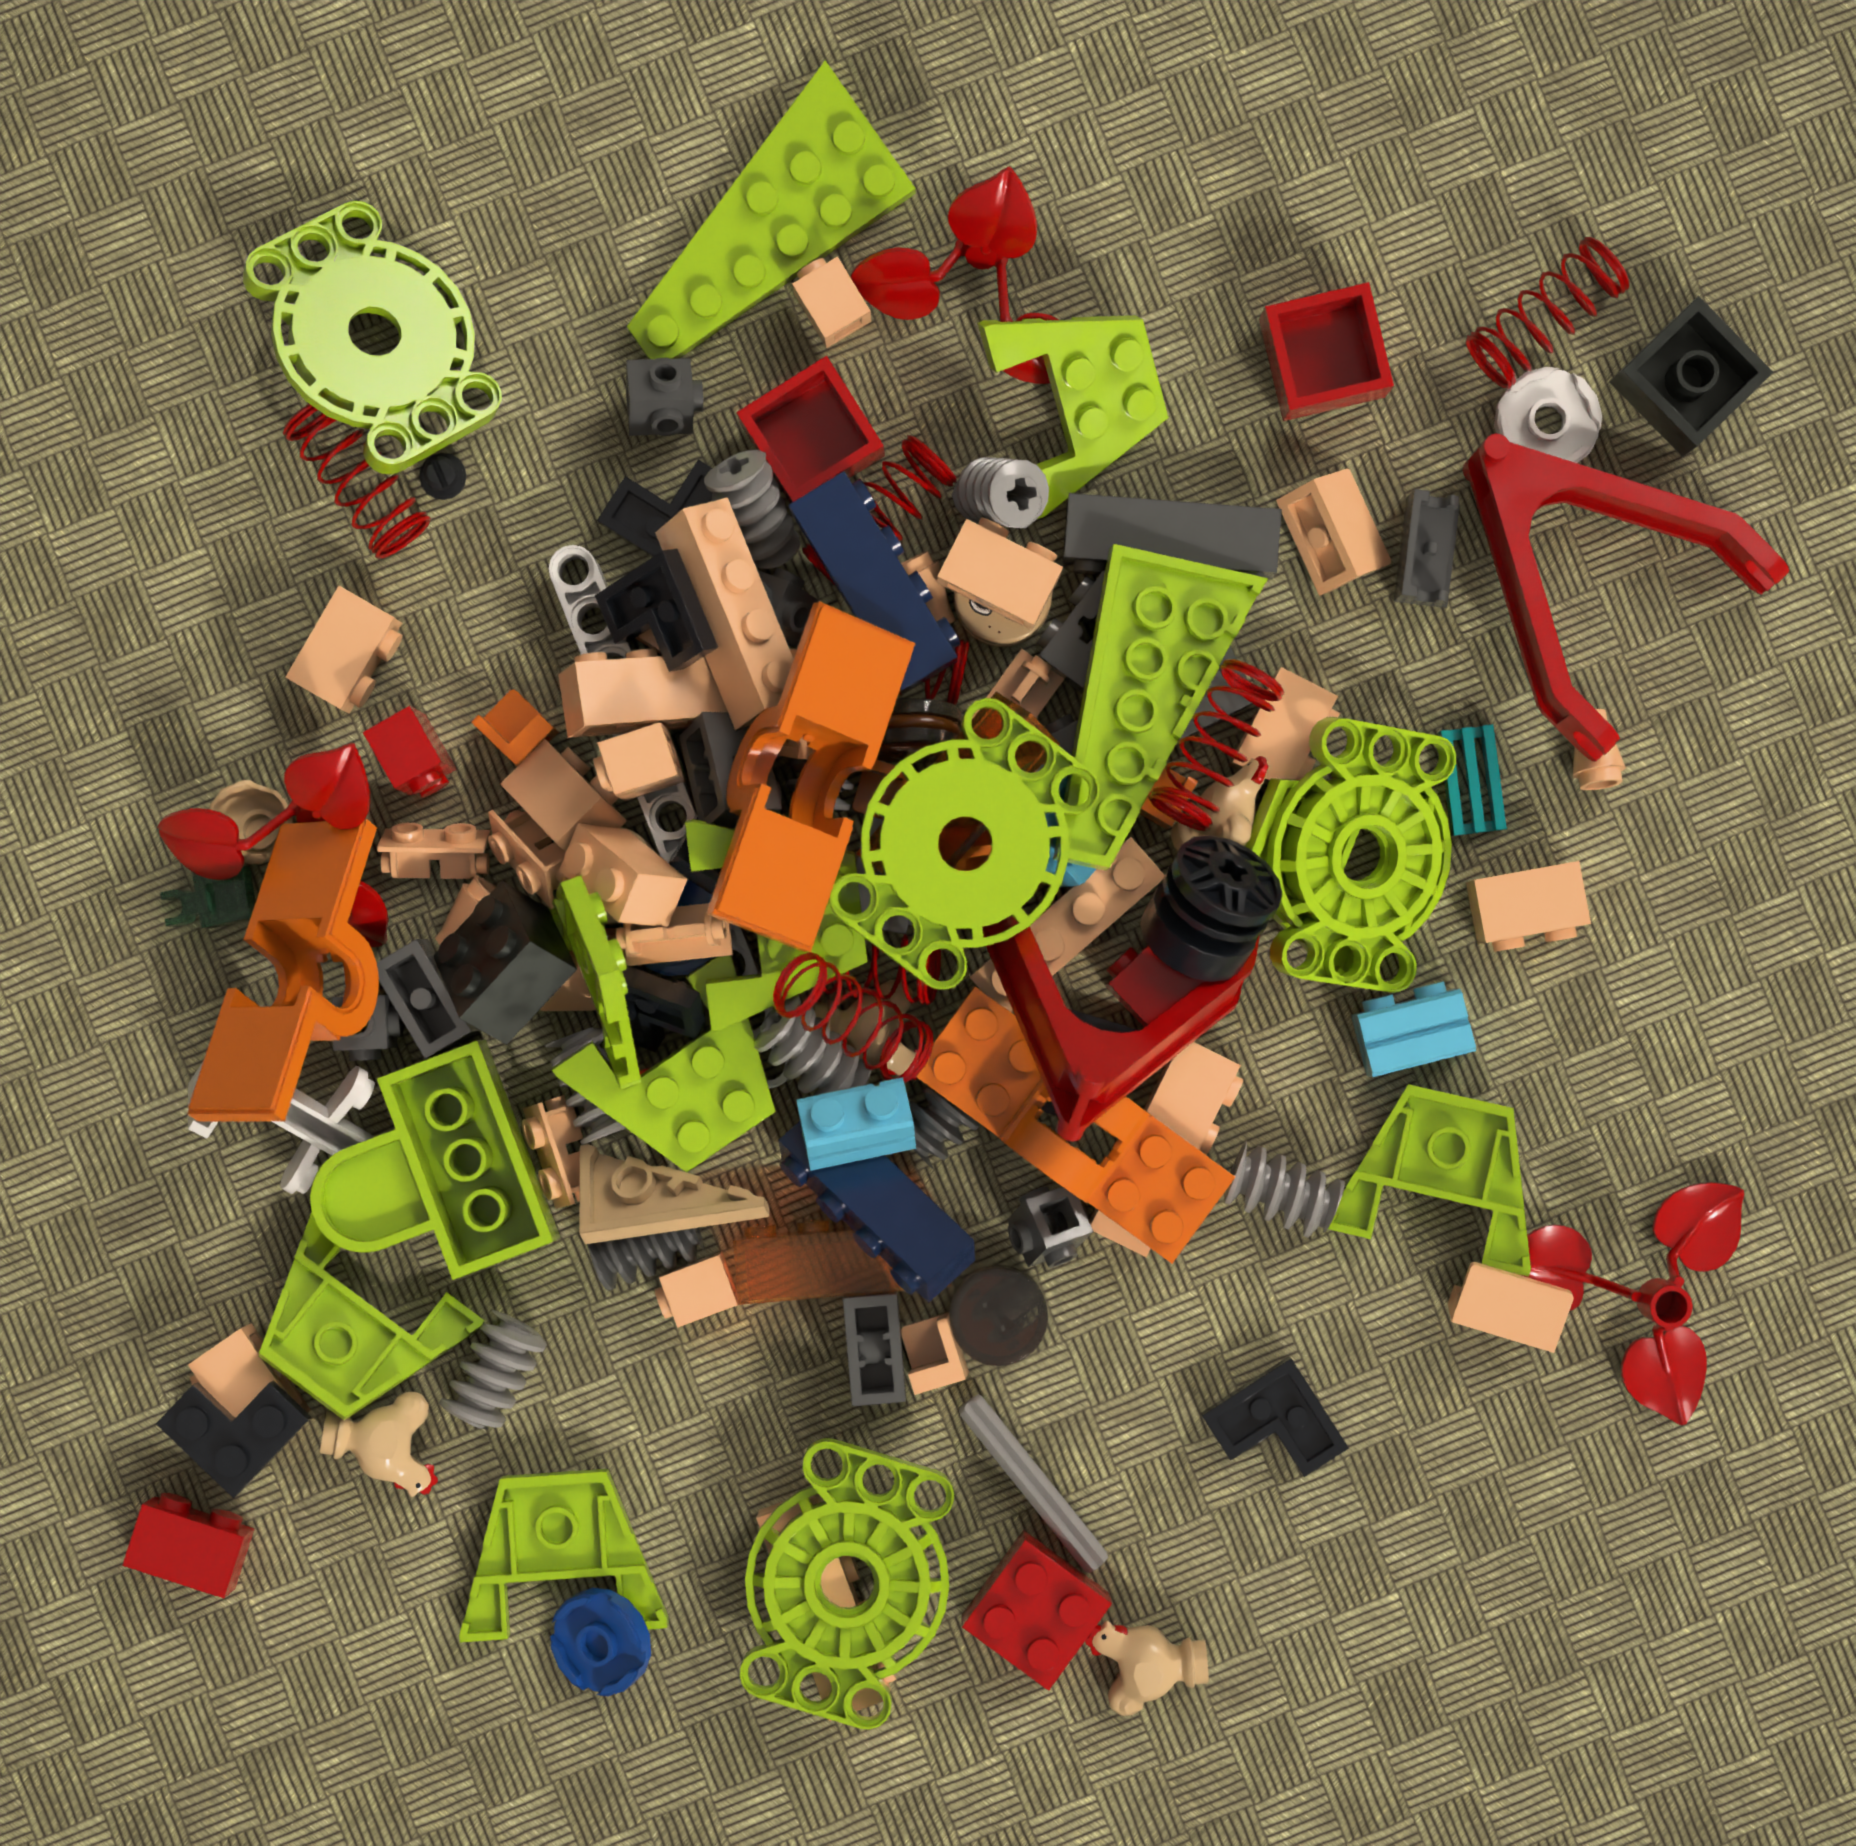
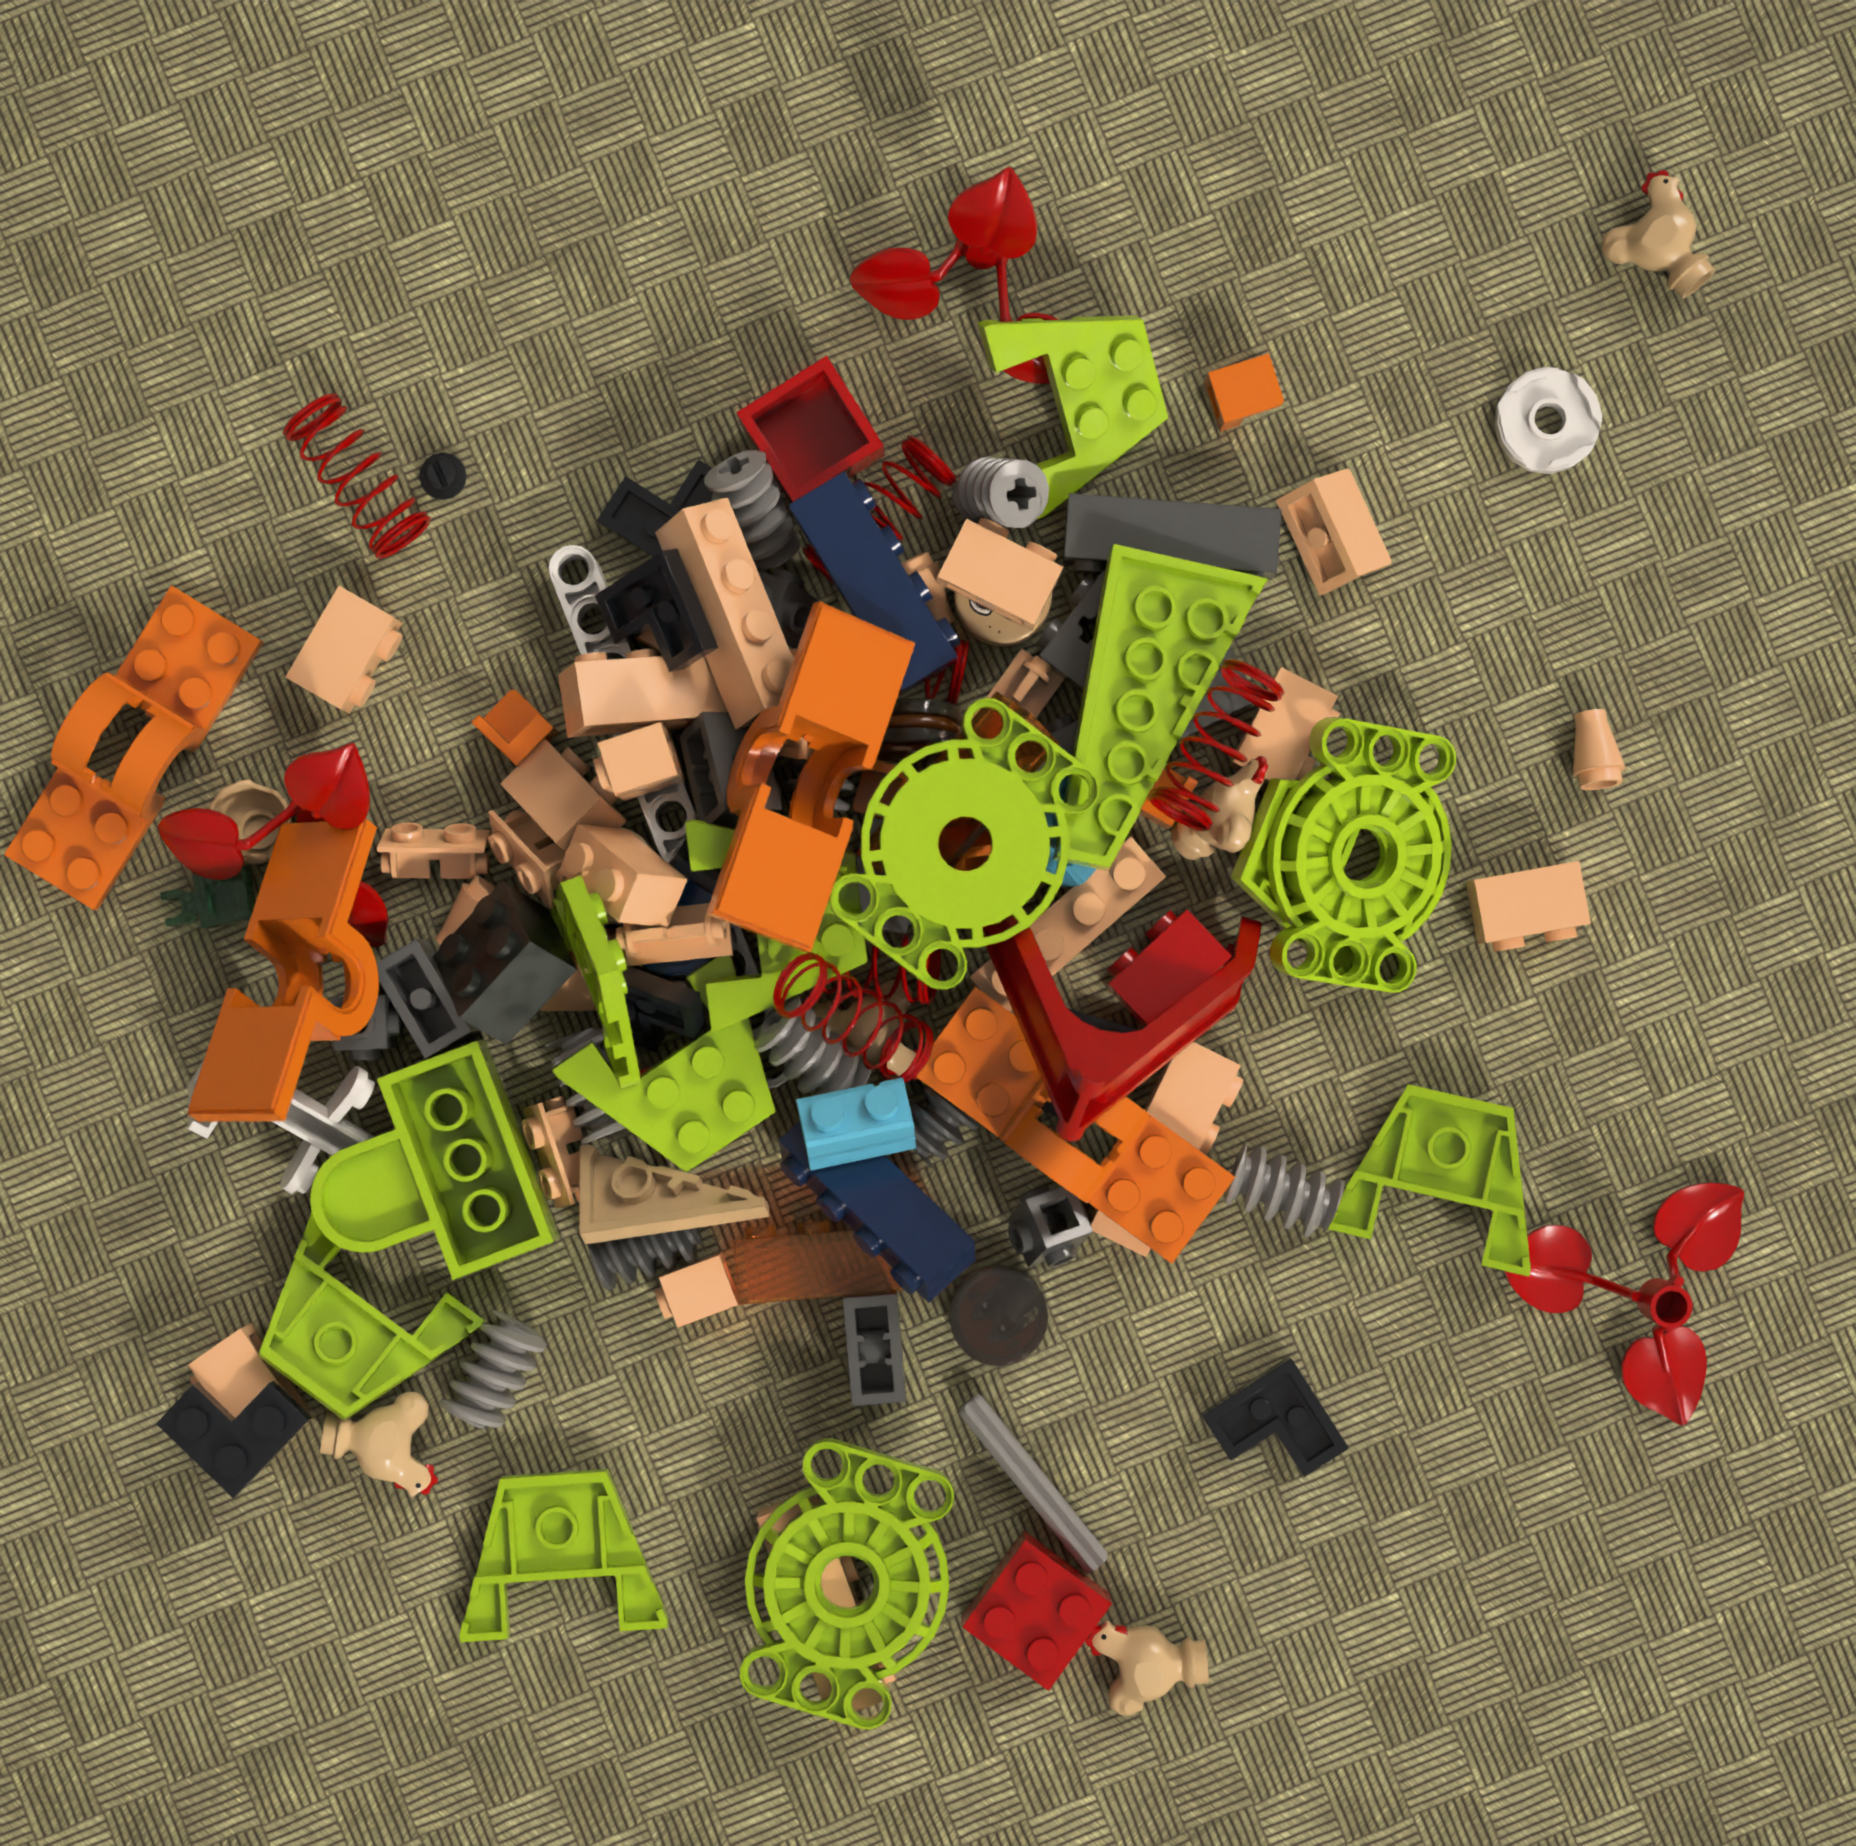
(182, 679): none -> orange piece
(189, 1545): red brick -> none
(361, 388): lime piece -> none
(411, 752): red brick -> none
(600, 1641): blue tile -> none
(661, 396): dark grey brick -> none
(795, 202): lime wing -> none
(830, 300): light nougat brick -> none
(933, 1354): light nougat panel -> none
(1211, 908): black wheel -> none
(1243, 391): none -> orange panel
(1326, 351): red piece -> none
(1414, 1030): medium azure brick -> none
(1427, 549): dark grey hinge -> none
(1477, 340): red piece -> none
(1493, 782): teal tile -> none
(1510, 1306): light nougat panel -> none
(1515, 483): red piece -> none
(1662, 238): none -> tan animal
(1691, 377): pearl dark grey brick -> none

